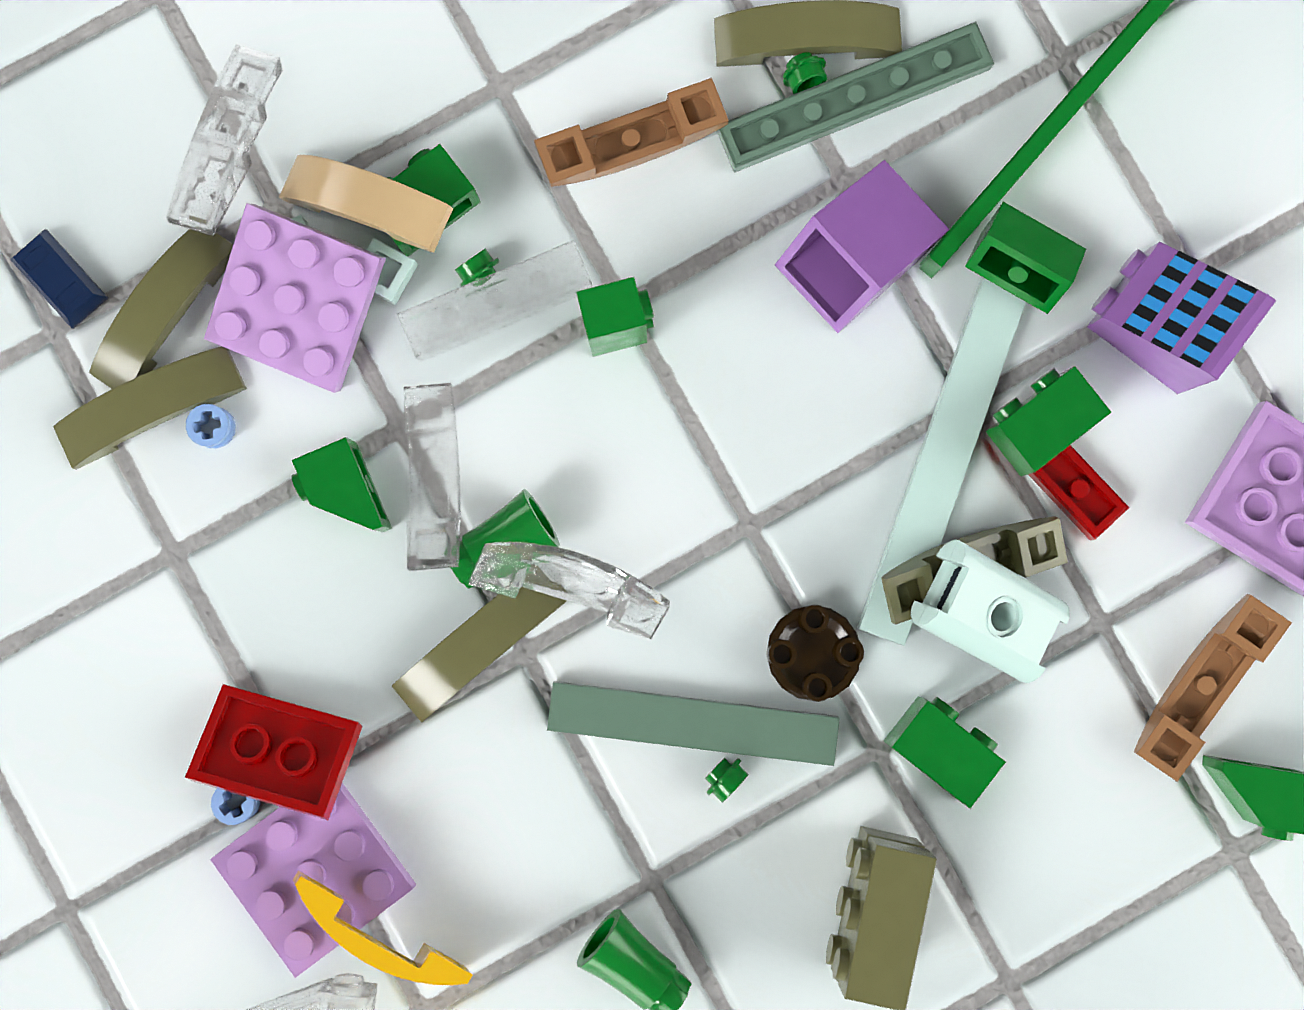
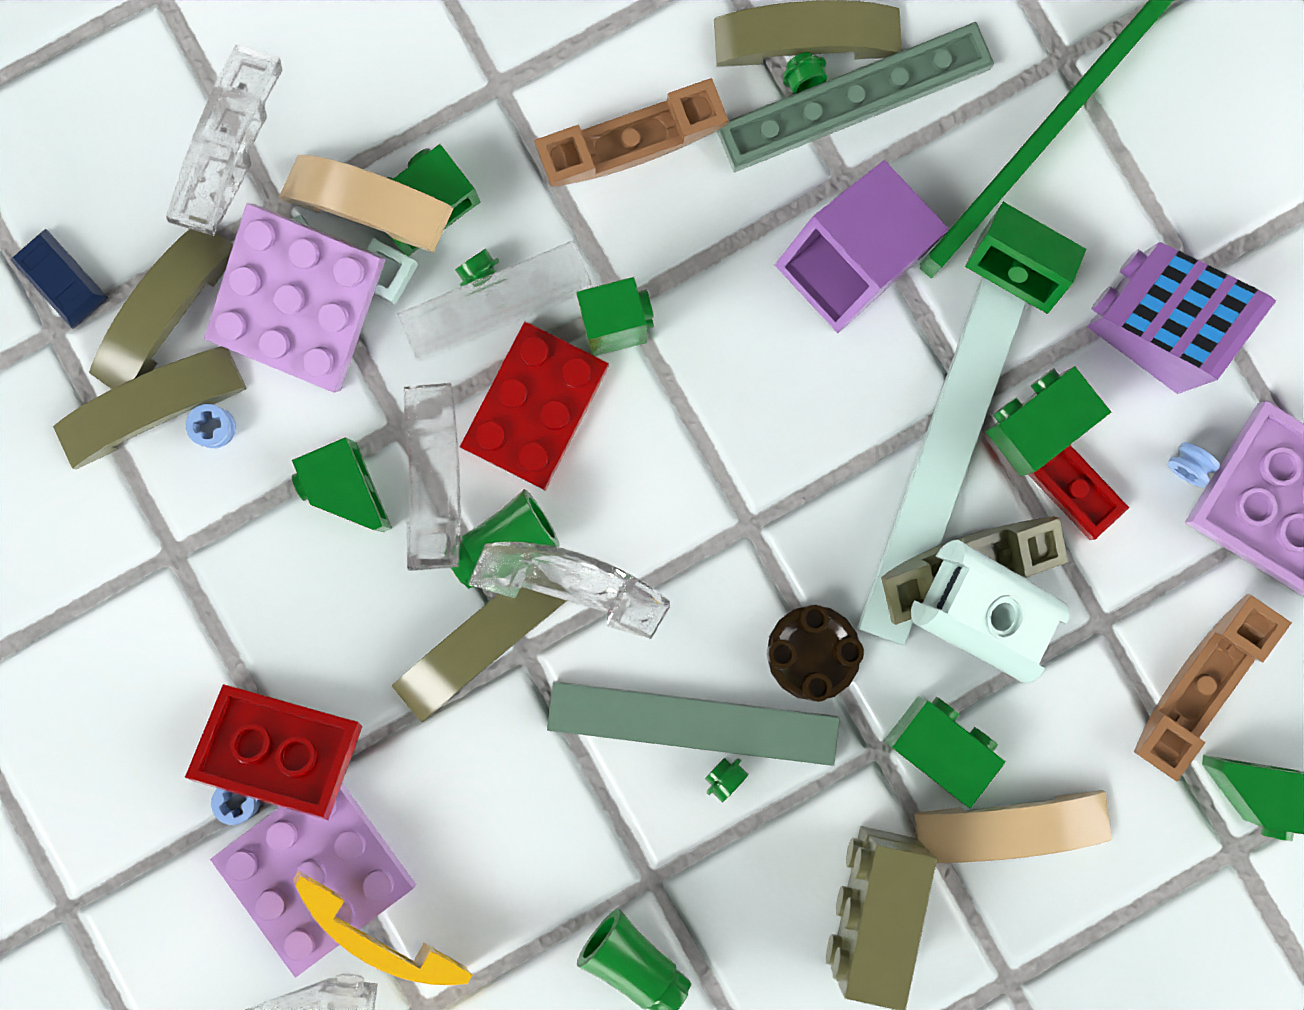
(534, 405): none -> red plate
(1016, 829): none -> tan slope
(1193, 464): none -> light blue bush

